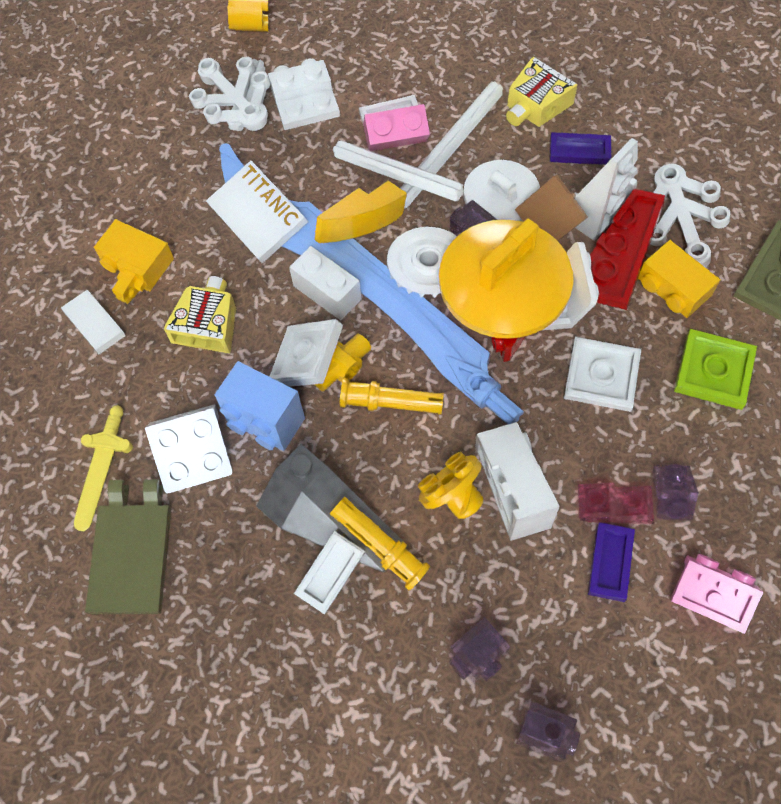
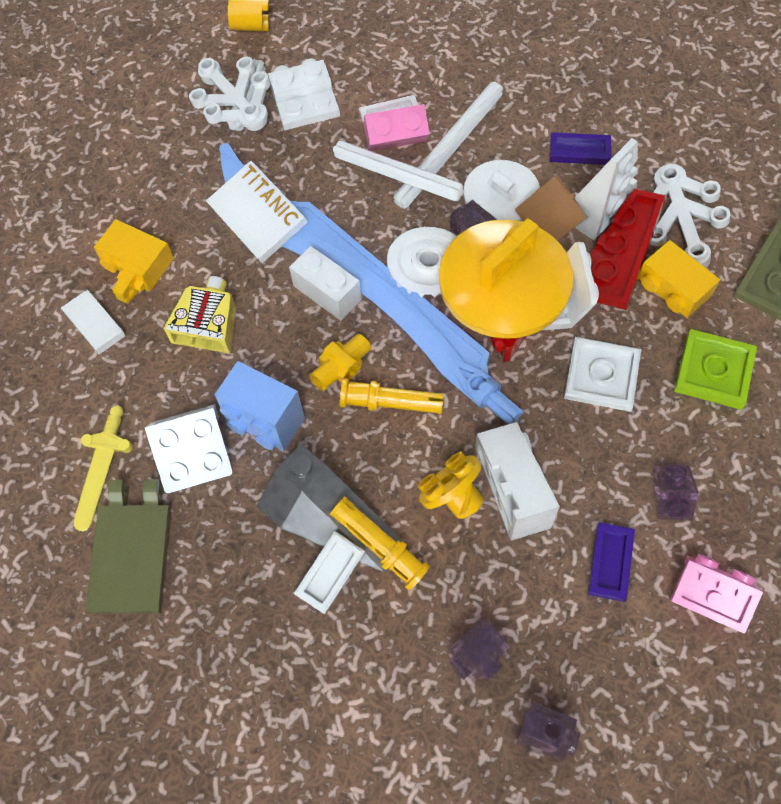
(306, 353): white tile -> none
(360, 213): yellow slope -> none
(539, 94): torso -> none
(615, 504): clear pink slope -> none

